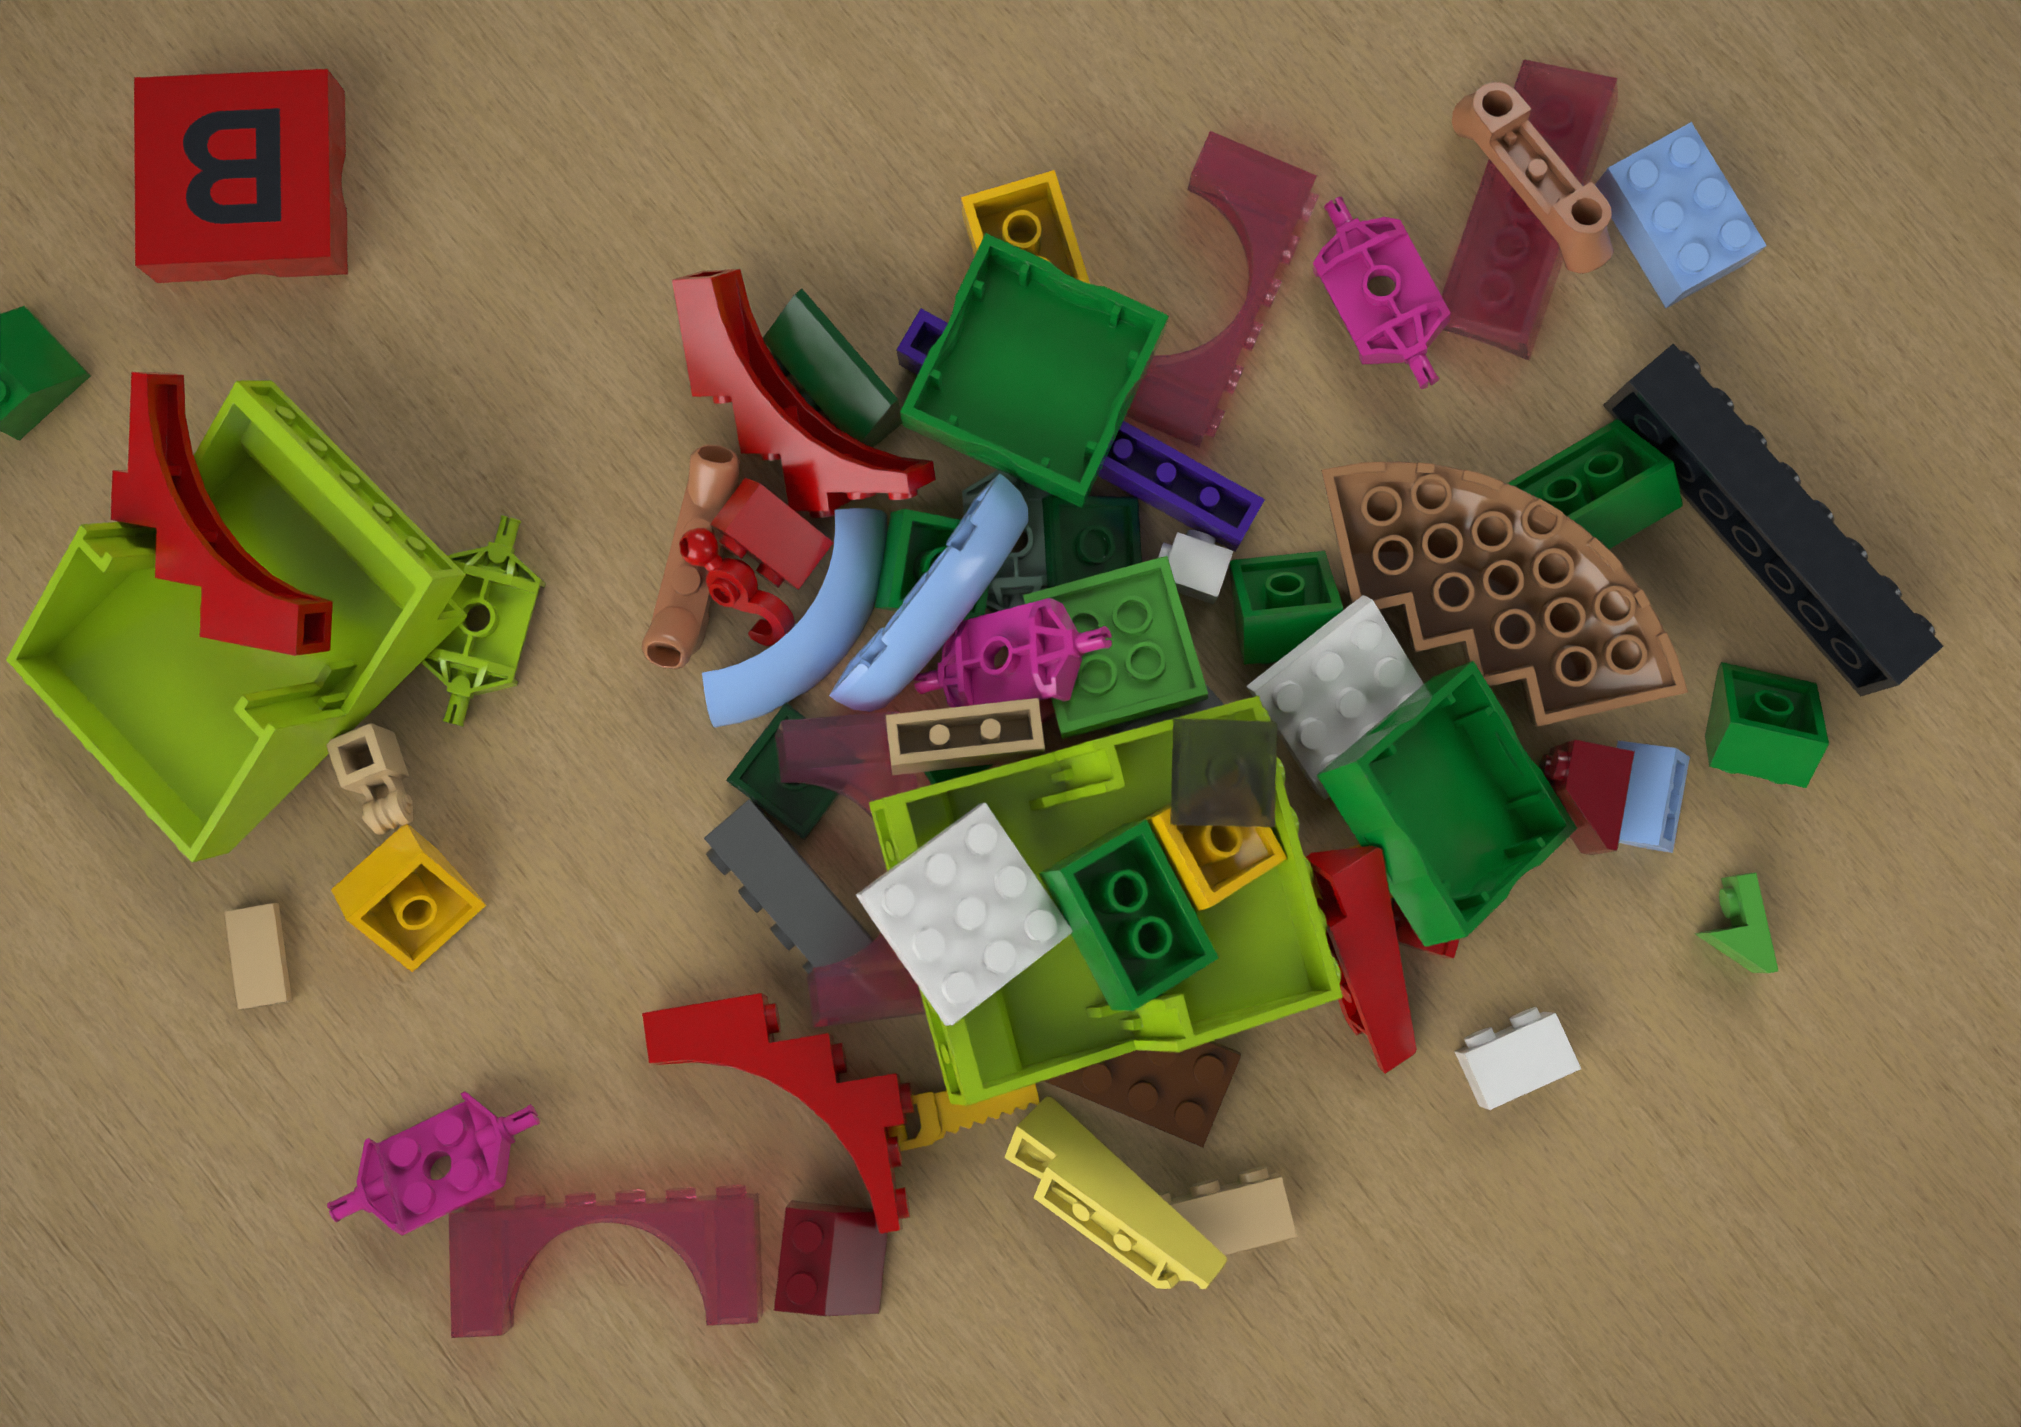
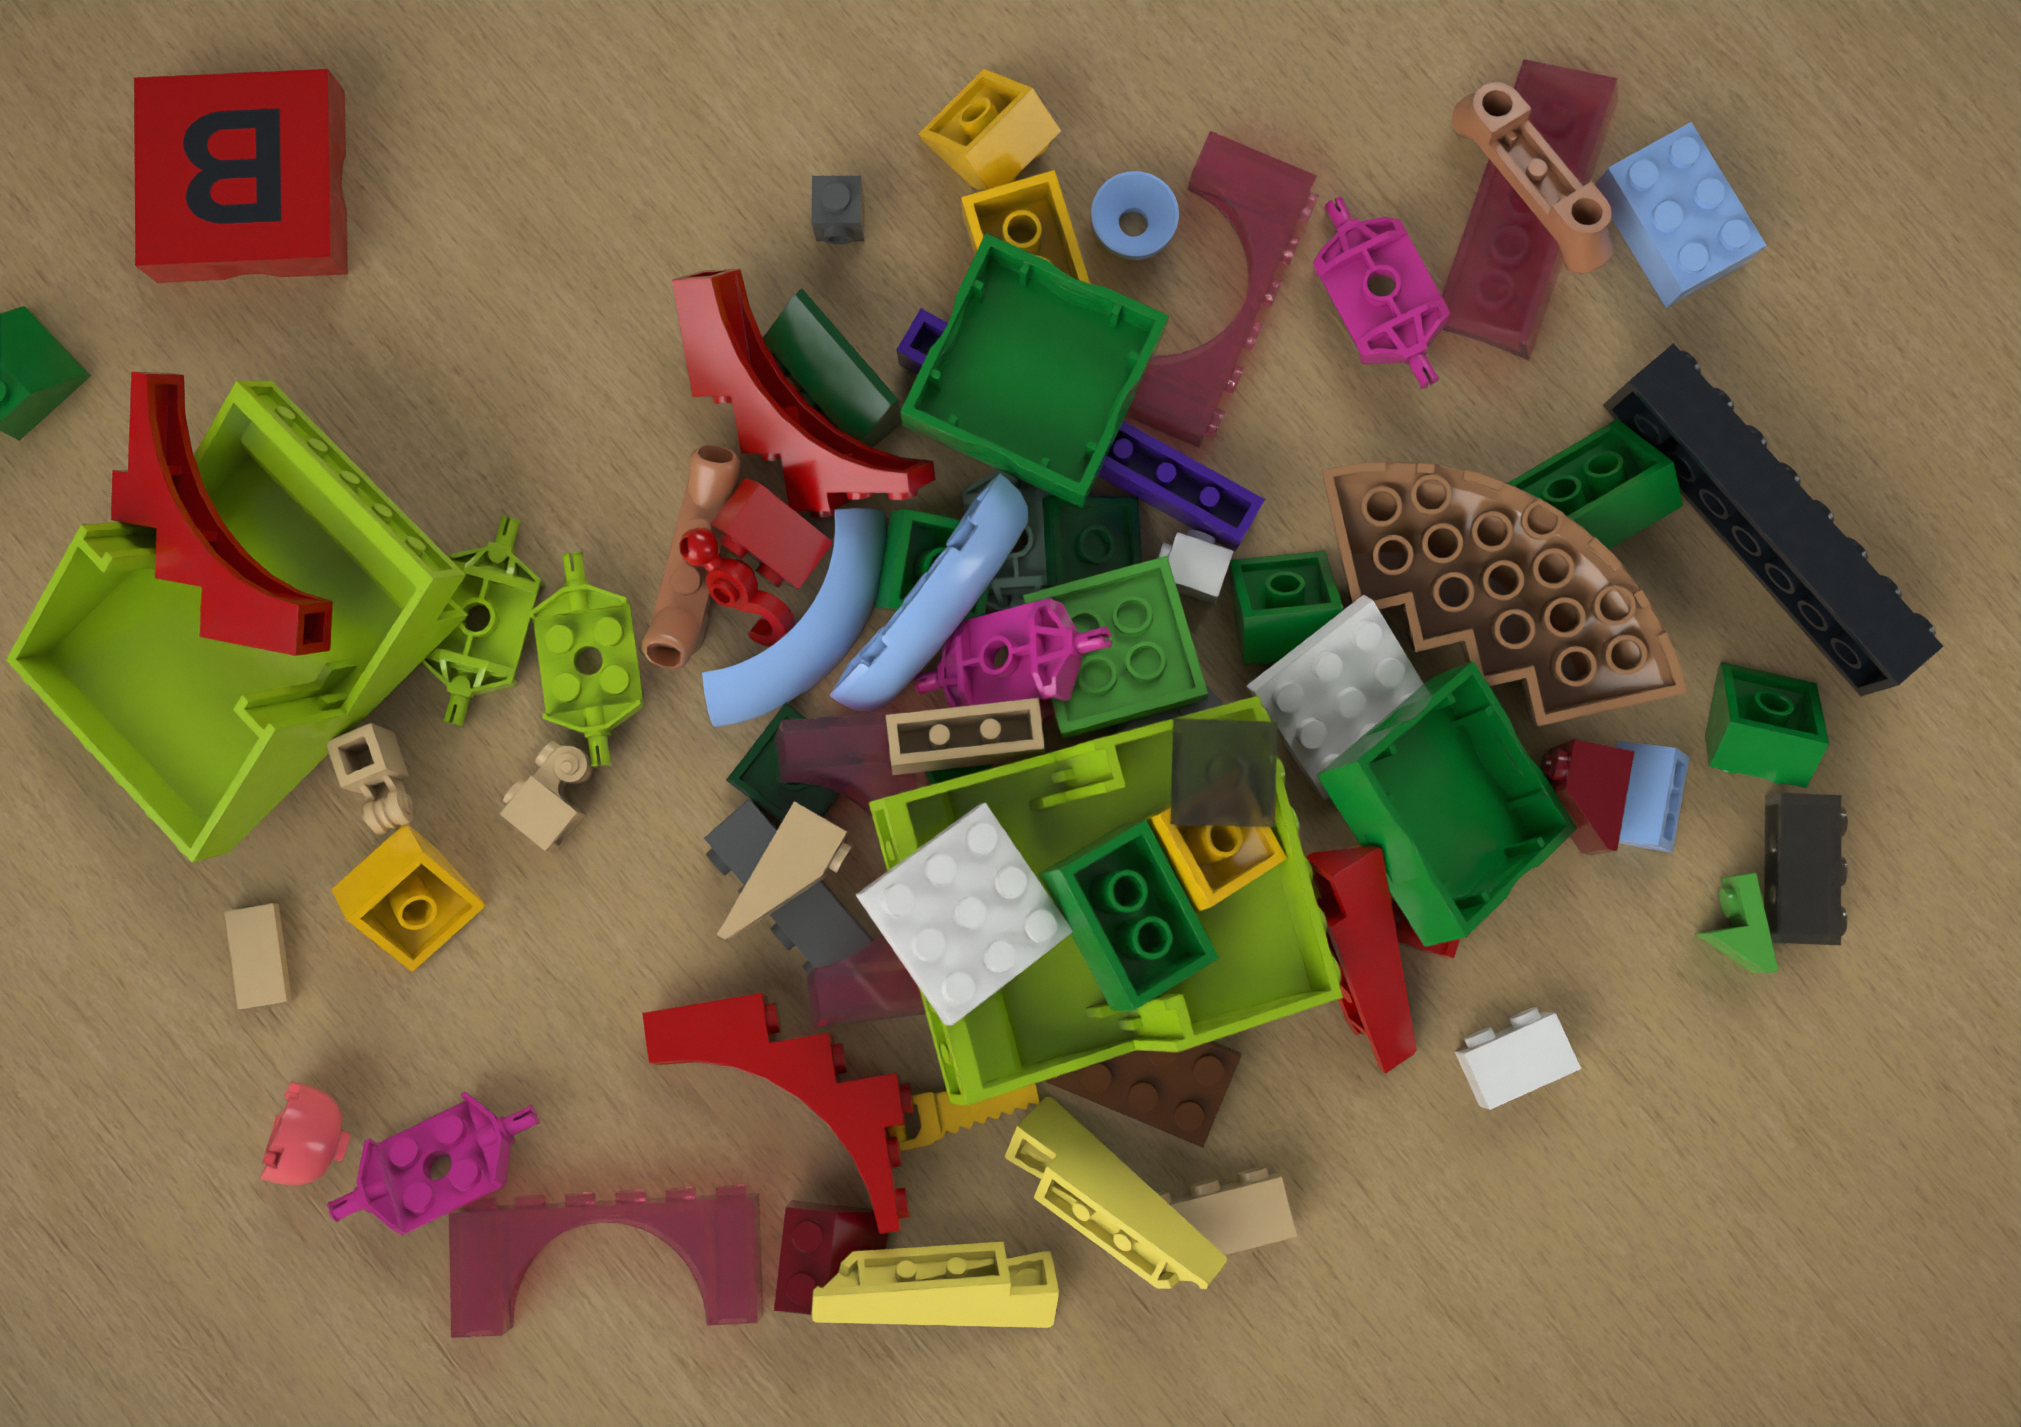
(304, 1137): none -> coral cylinder
(540, 803): none -> tan brick
(564, 627): none -> lime plate
(792, 863): none -> tan slope
(838, 209): none -> dark grey brick
(941, 1287): none -> light yellow wedge
(991, 130): none -> yellow slope
(1134, 193): none -> light blue piece
(1804, 868): none -> clear smoke brick

